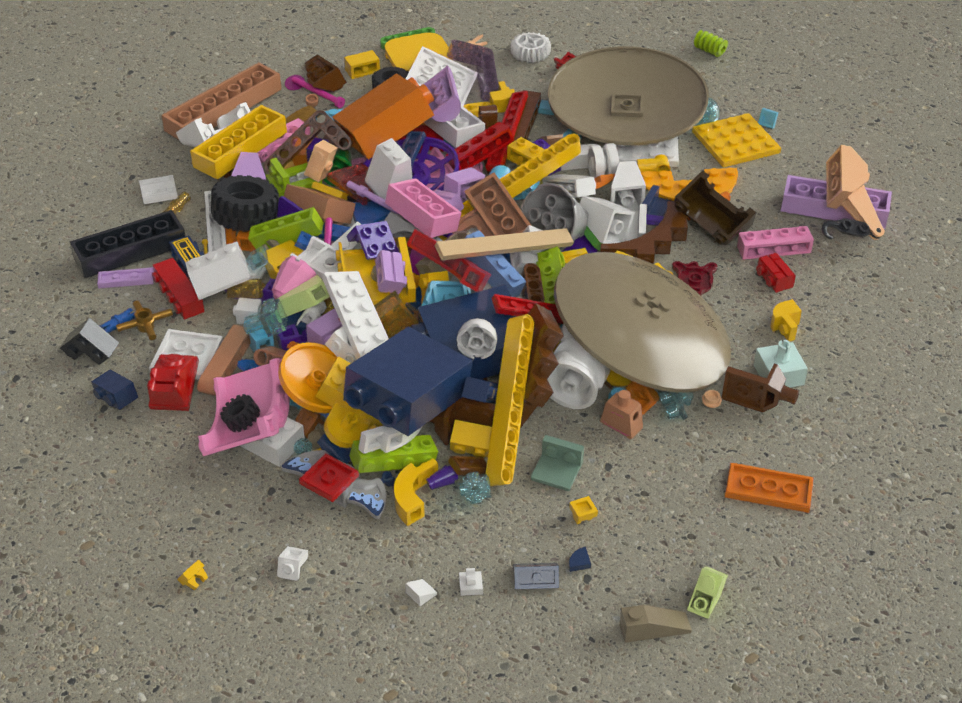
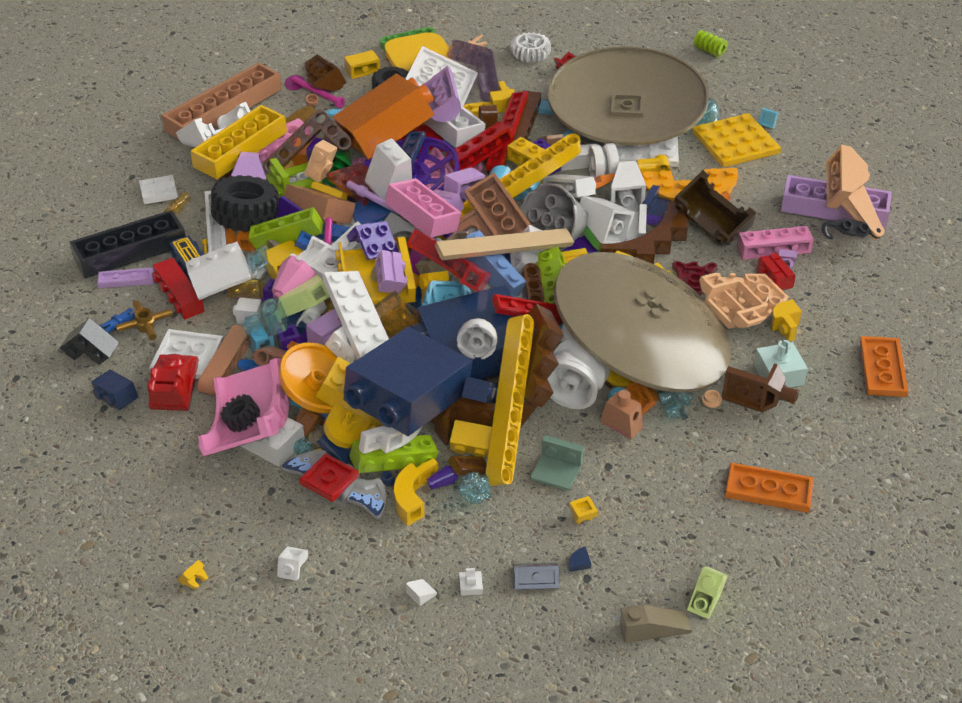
(741, 300): none -> light nougat wedge
(788, 256): none -> lavender tile
(883, 366): none -> orange plate

